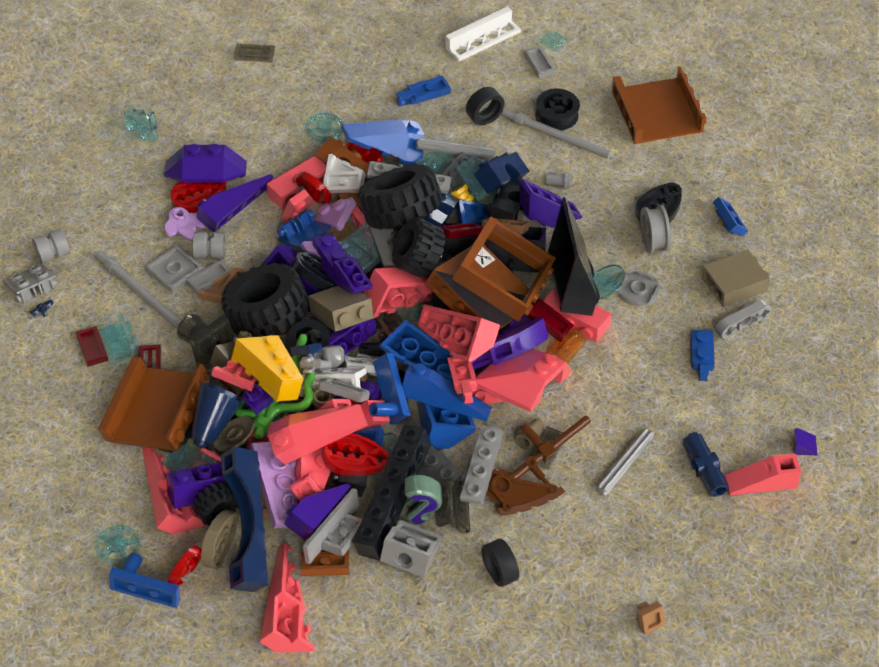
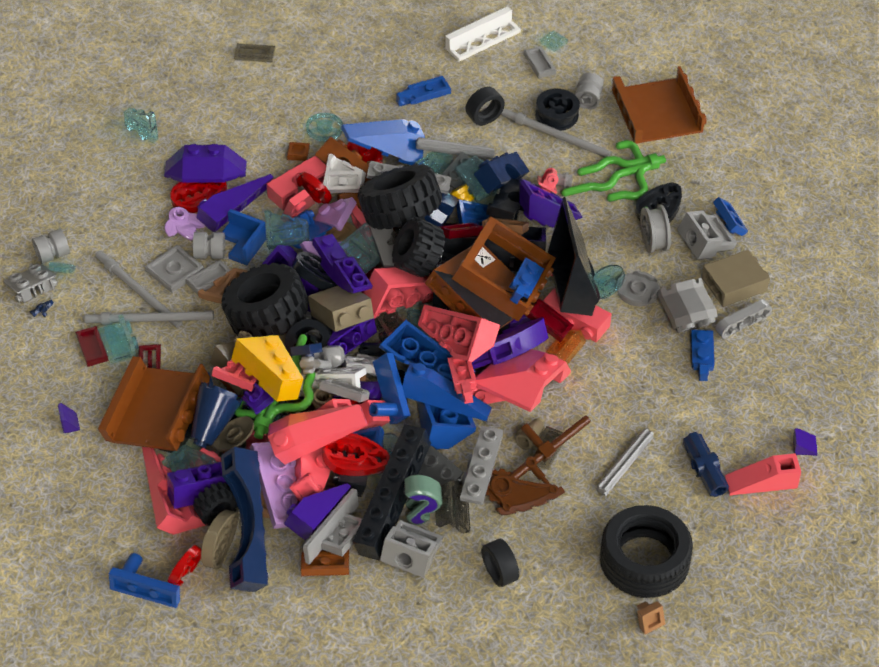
(61, 267): none -> clear light blue tile
(68, 419): none -> dark purple slope
(108, 318): none -> light grey bar
(117, 544): clear light blue wheel -> none
(204, 337): clear smoke plant -> none
(246, 233): none -> blue panel
(283, 621): coral wedge -> none
(285, 230): none -> clear light blue wing
(298, 151): none -> dark orange tile
(525, 280): none -> blue hinge
(548, 180): none -> coral hinge
(589, 90): none -> light grey wheel
(636, 166): none -> bright green plant
(639, 579): none -> black tyre
(687, 305): none -> light grey brick
(705, 234): none -> light grey brick

